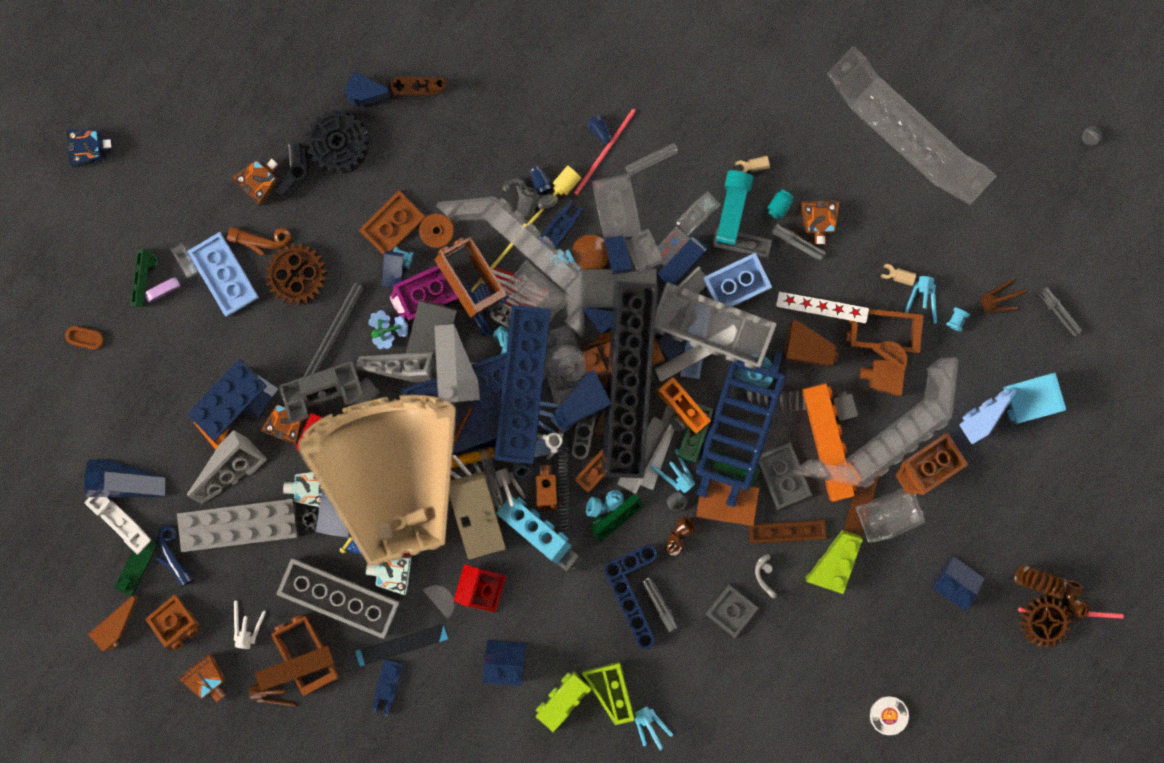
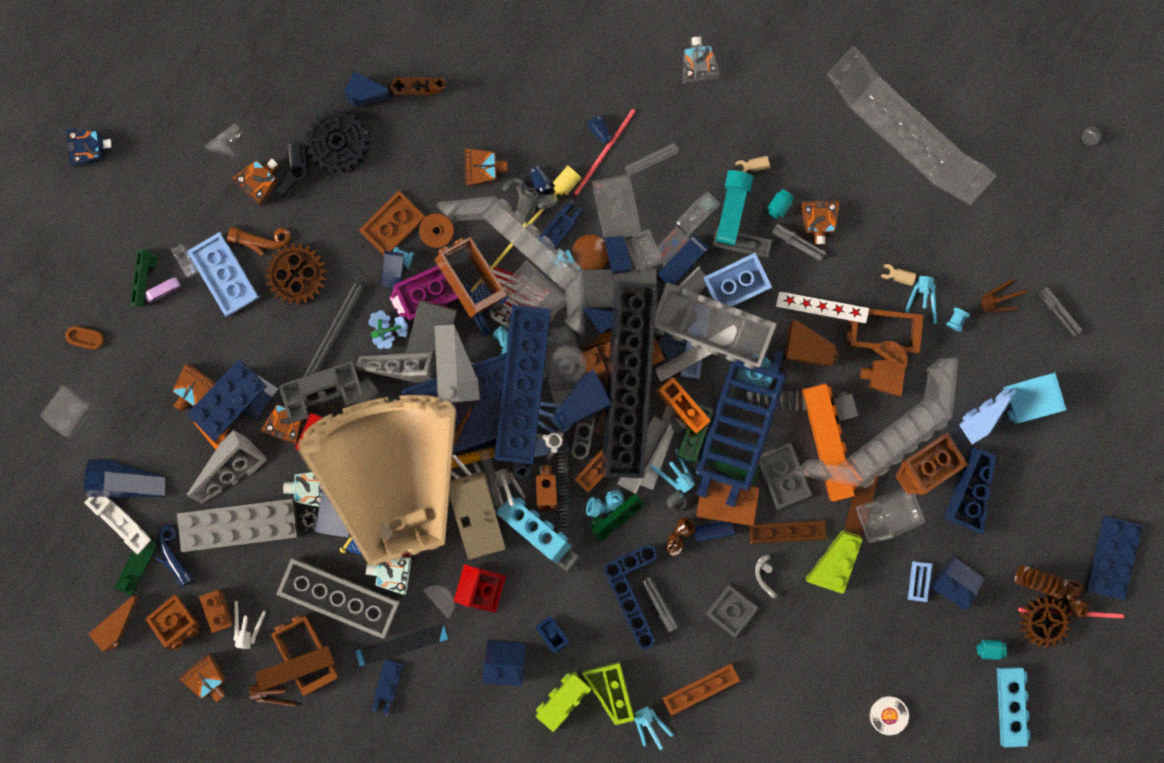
(66, 412): none -> clear slope
(191, 387): none -> dark orange torso
(216, 610): none -> dark orange brick
(220, 143): none -> clear slope
(482, 167): none -> dark orange torso
(552, 635): none -> dark blue slope
(699, 63): none -> clear torso
(700, 689): none -> dark orange gear
(713, 531): none -> dark blue slope
(919, 583): none -> light blue tile
(972, 492): none -> dark blue wedge
(992, 649): none -> teal brick
(1005, 677): none -> medium azure brick
(1114, 558): none -> dark blue plate

